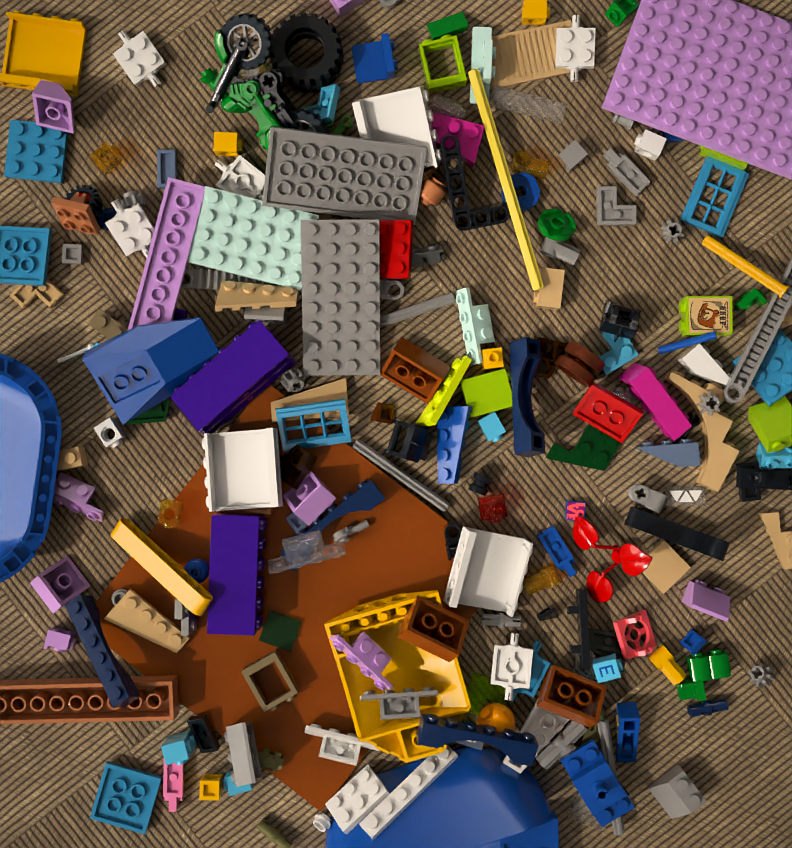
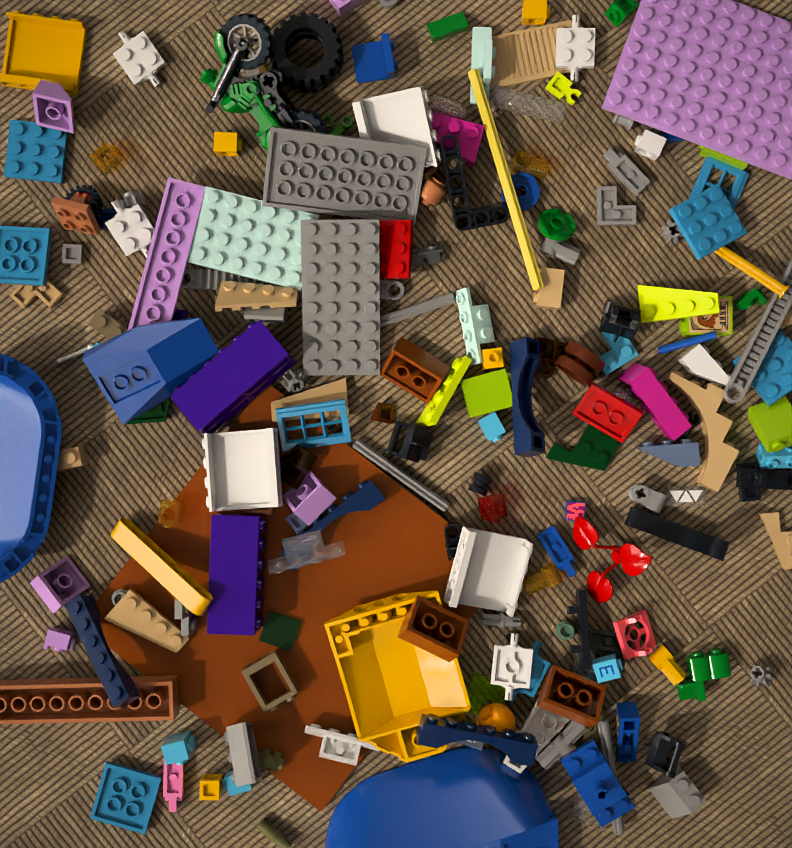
(76, 496): lavender bracket -> none
(103, 428): white brick -> none
(166, 167): sand blue tile -> none
(202, 567): blue head -> none
(203, 733): black plate -> none
(241, 178): white plate -> none
(322, 822): white plate -> none
(326, 103): medium azure plate -> none
(343, 534): light grey plate -> none
(357, 799): white plate -> none
(367, 656): lavender bracket -> none
(399, 705): light grey bracket -> none
(407, 792): white plate -> none
(449, 82): lime window -> none
(450, 442): blue wing -> none
(548, 613): black slope -> none
(560, 87): none -> neon yellow plate
(565, 630): none -> sand green plate
(572, 155): light grey panel -> none
(659, 750): none -> black piece
(665, 567): tan tile -> none
(670, 303): none -> neon yellow wing
(693, 642): blue tile -> none
(706, 600): lavender slope -> none
(707, 221): none -> dark azure plate
(707, 707): dark blue pin -> none
(714, 399): light grey gear -> none

